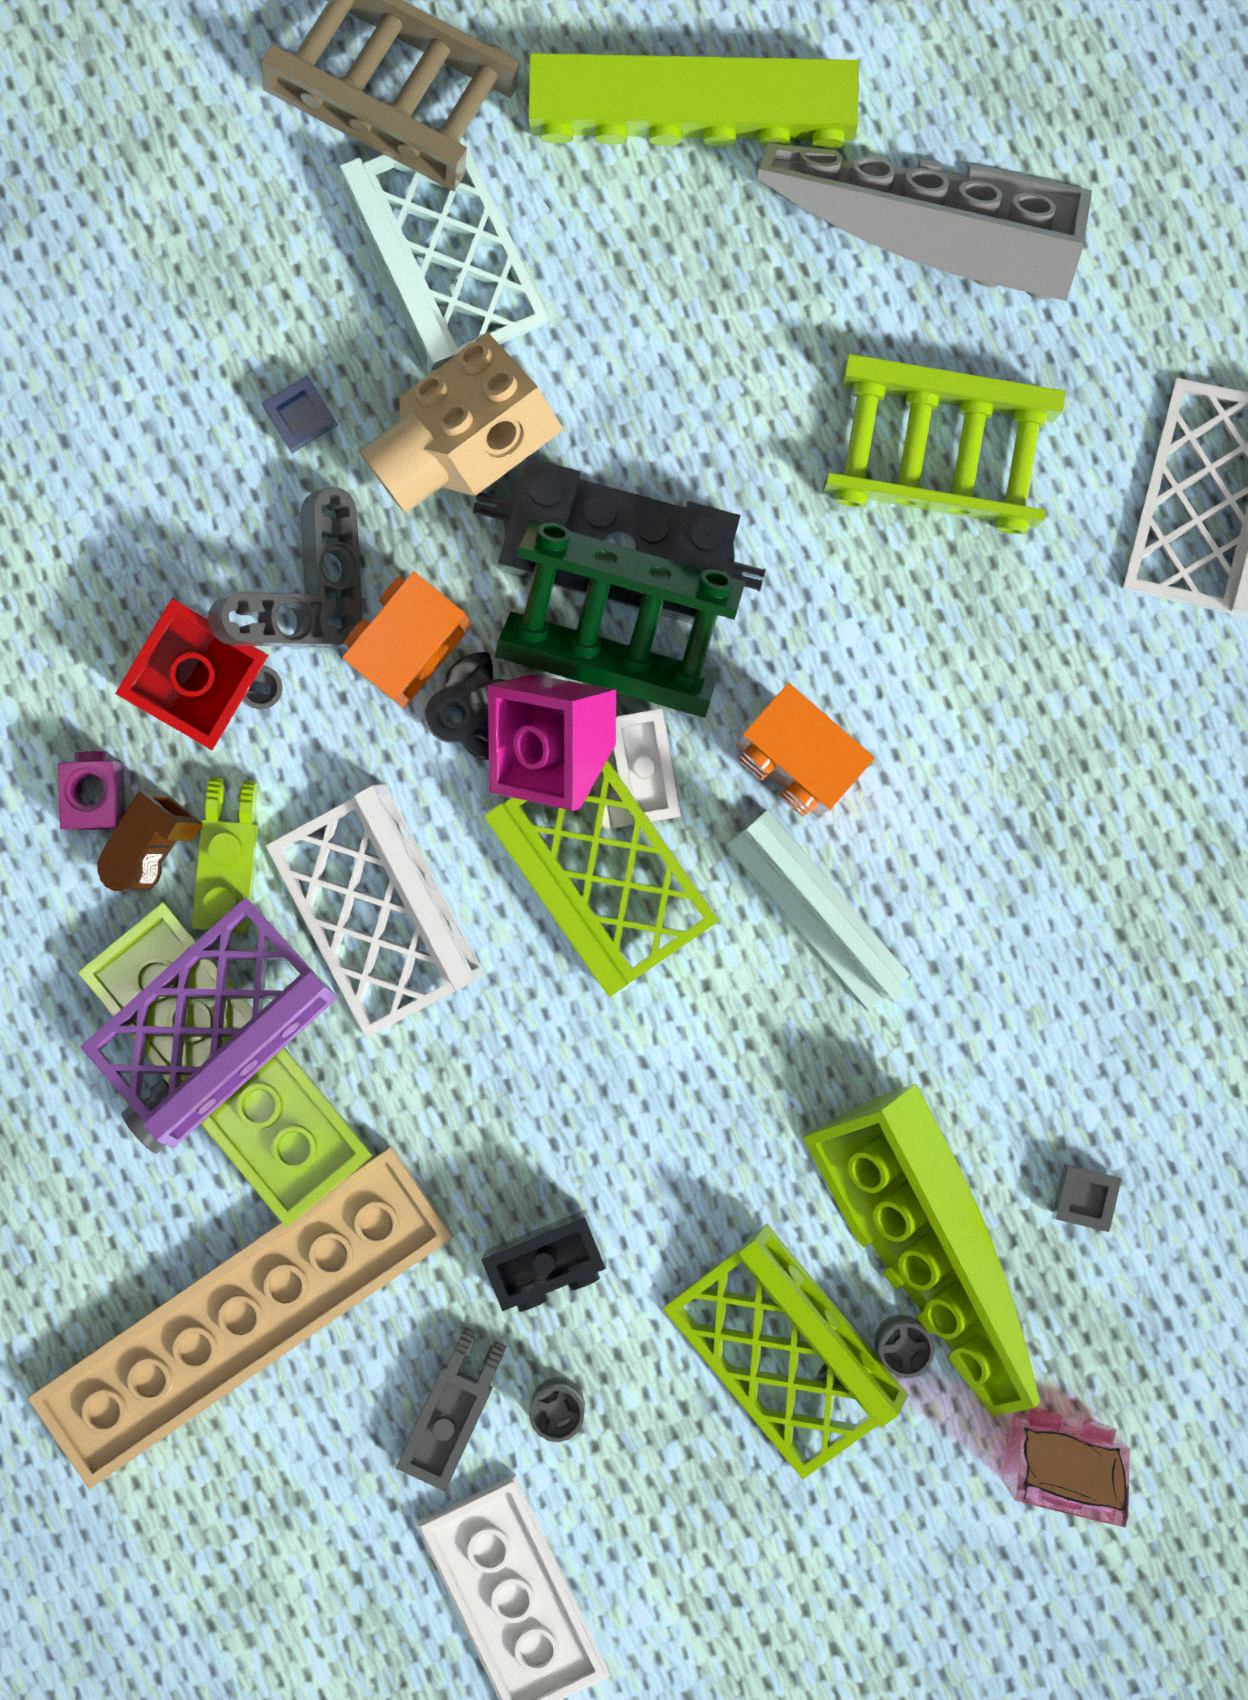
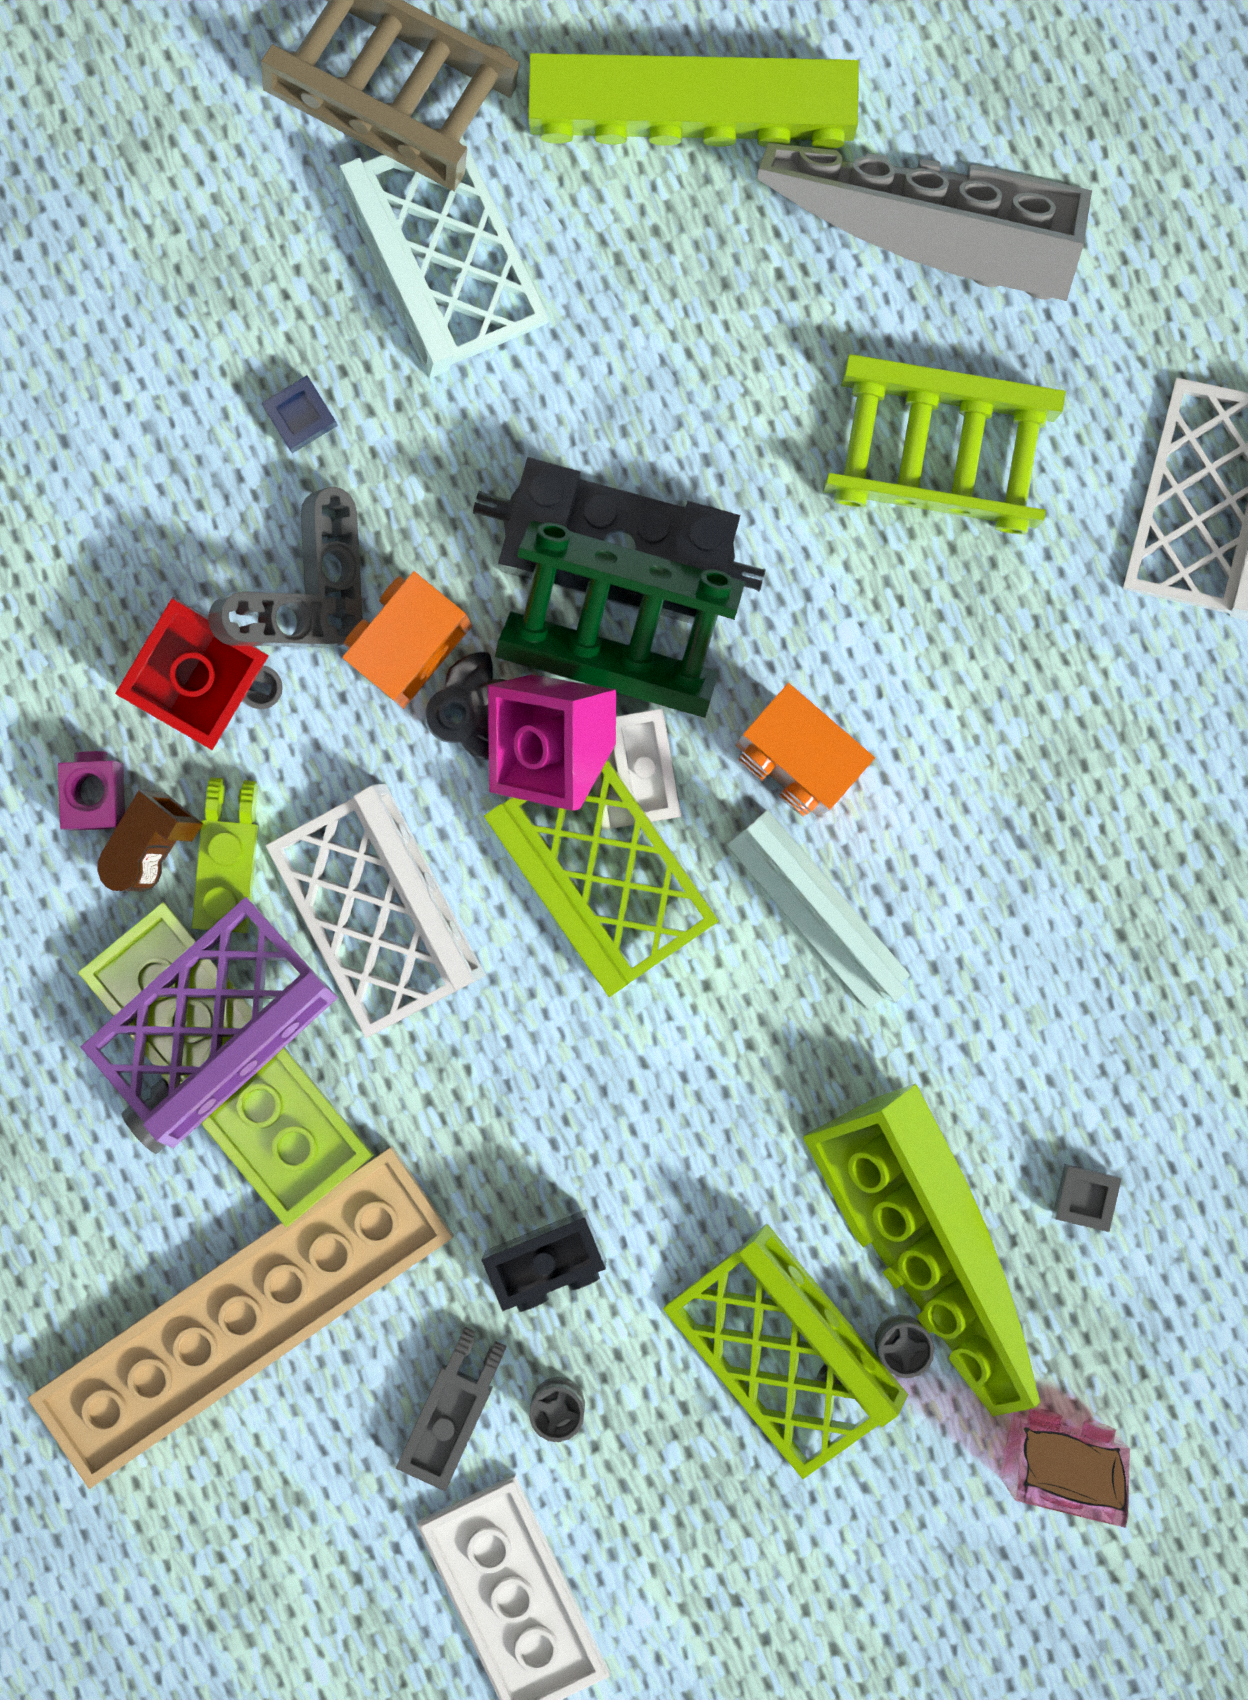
(462, 427): tan brick -> none

